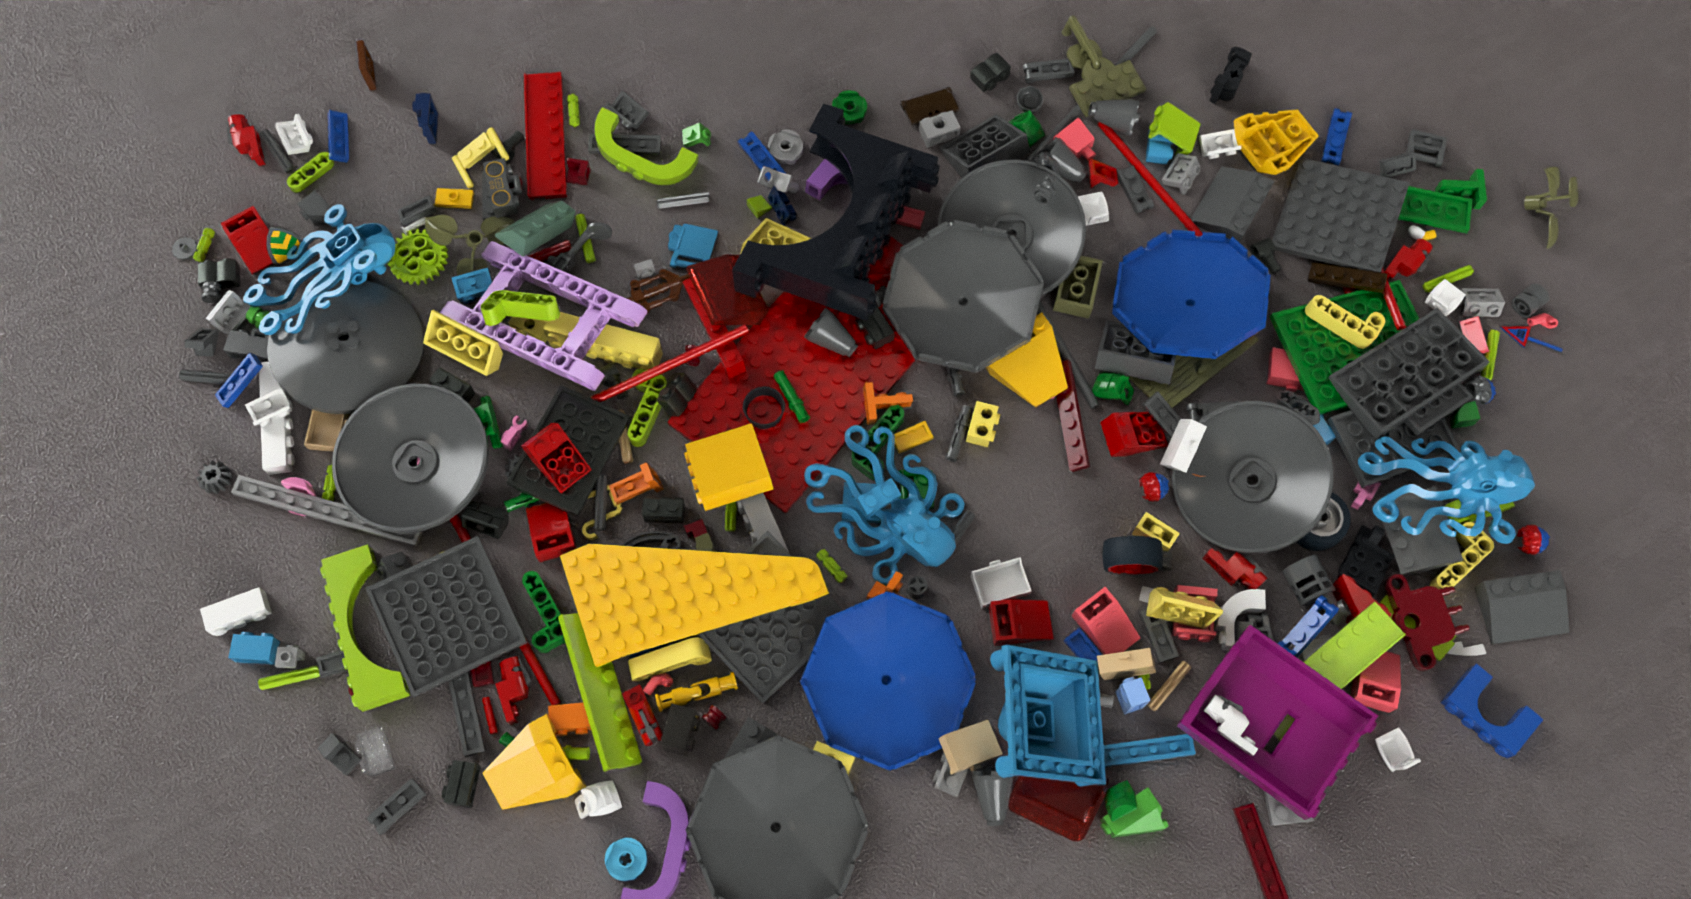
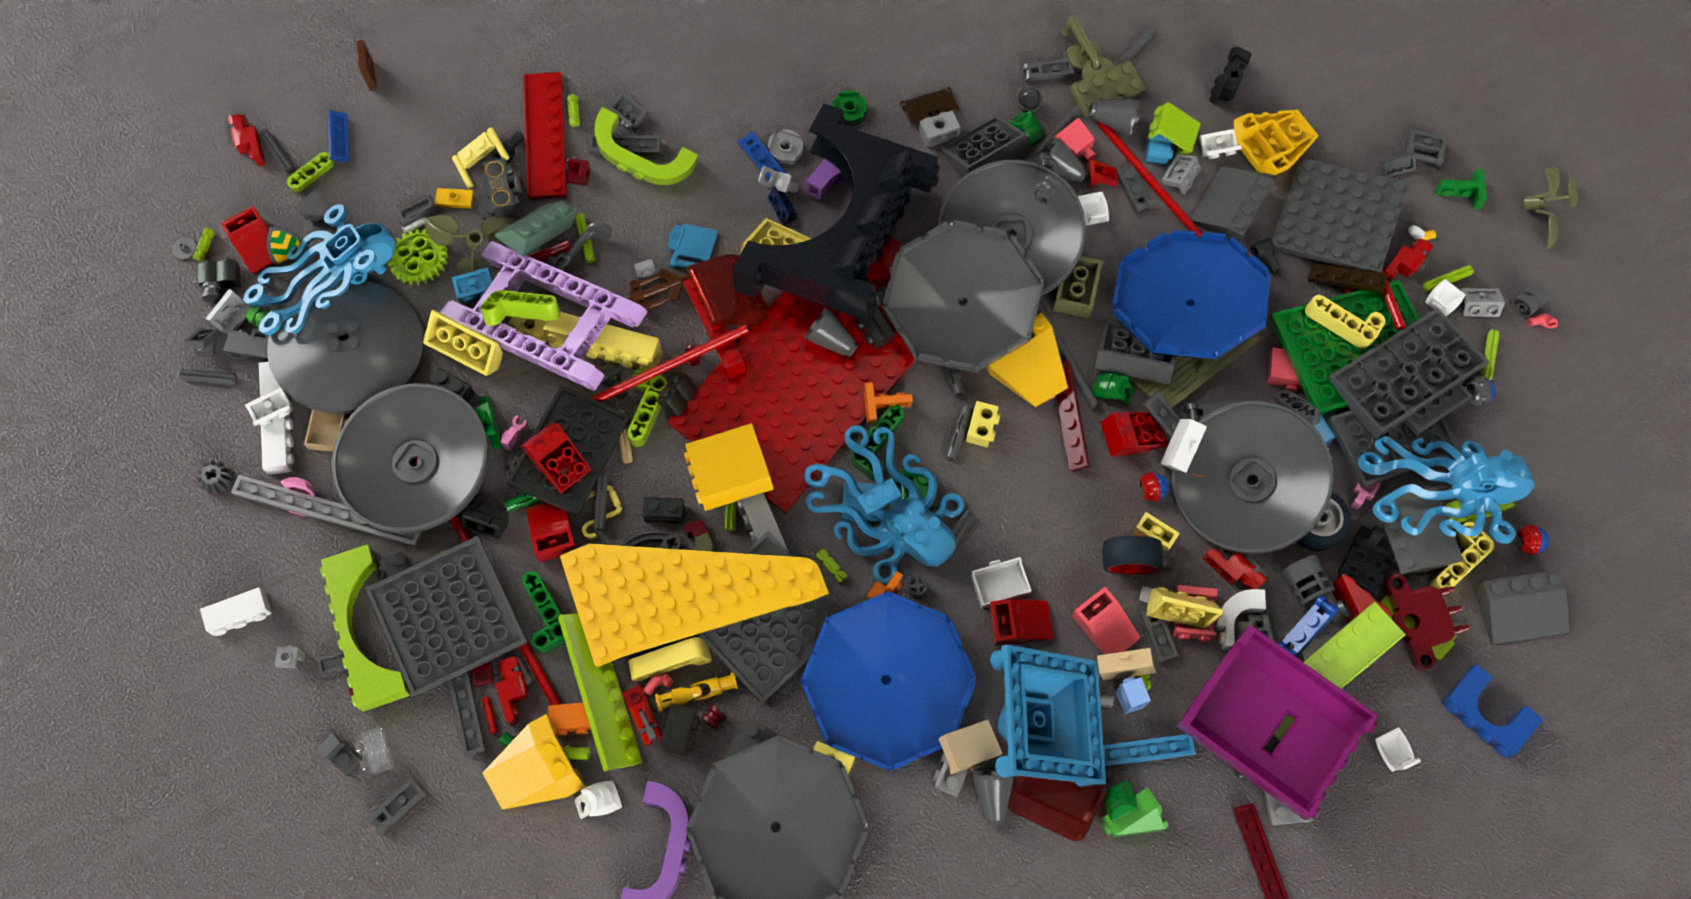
(238, 380): blue plate -> none
(253, 648): dark azure brick -> none
(288, 677): lime axle -> none
(294, 135): white bracket -> none
(329, 485): lime axle -> none
(426, 115): dark blue plate -> none
(461, 783): pearl dark grey brick -> none
(622, 848): medium azure plate -> none
(636, 484): orange bracket -> none
(680, 200): axle -> none
(696, 134): bright green bracket -> none
(758, 205): lime slope -> none
(759, 392): black tyre -> none
(794, 401): green pin -> none
(912, 218): coral tile -> none
(912, 437): yellow plate -> none
(990, 72): pearl dark grey brick -> none
(1082, 645): blue plate -> none
(1169, 686): tan axle -> none
(1232, 722): white plate -> none
(1336, 137): blue plate -> none
(1379, 684): coral slope -> none
(1436, 209): green plate -> none
(1458, 649): white sticker -> none
(1465, 416): green brick -> none
(1474, 333): coral tile -> none
(1521, 335): piece -> none

